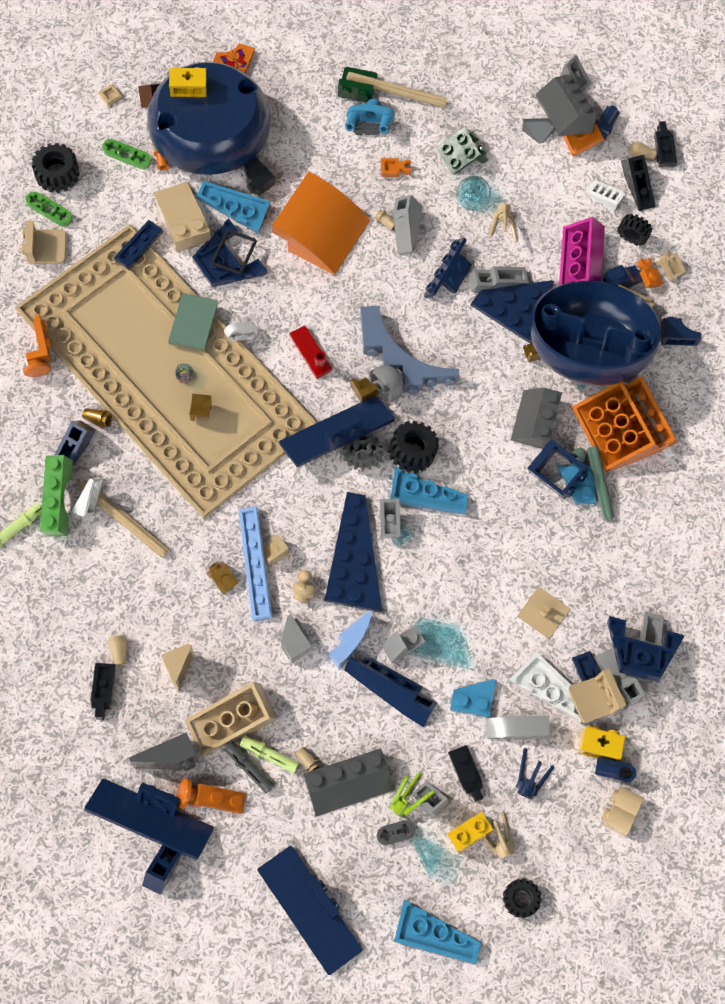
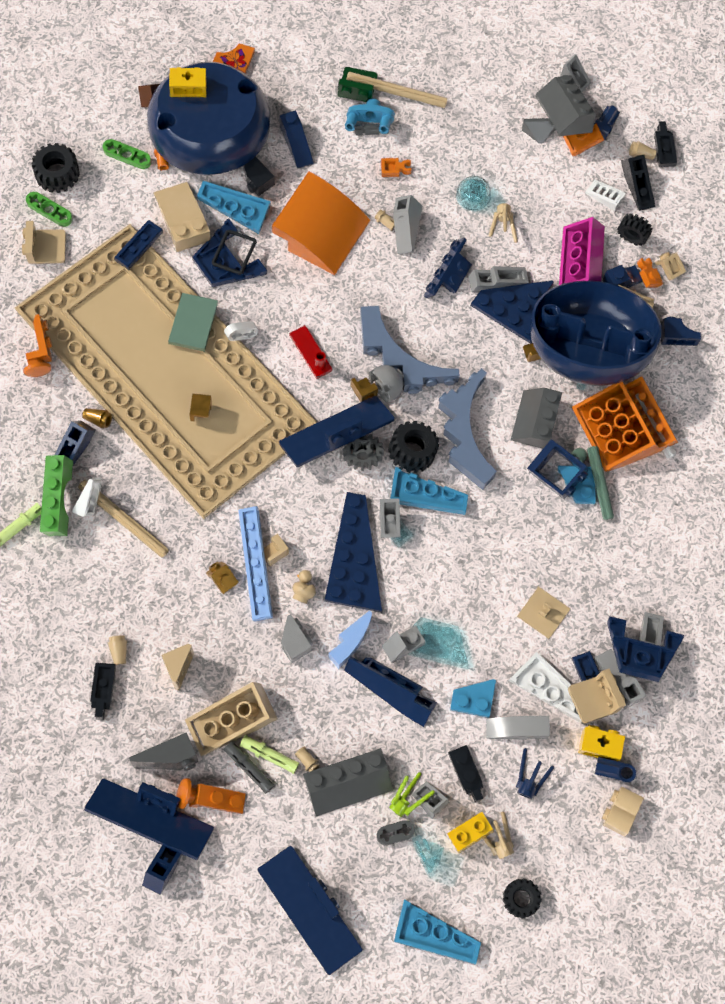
(110, 95): tan tile -> none
(184, 373): clear light blue tile -> none
(295, 139): none -> dark blue slope
(462, 150): bracket -> none
(465, 454): none -> sand blue arch

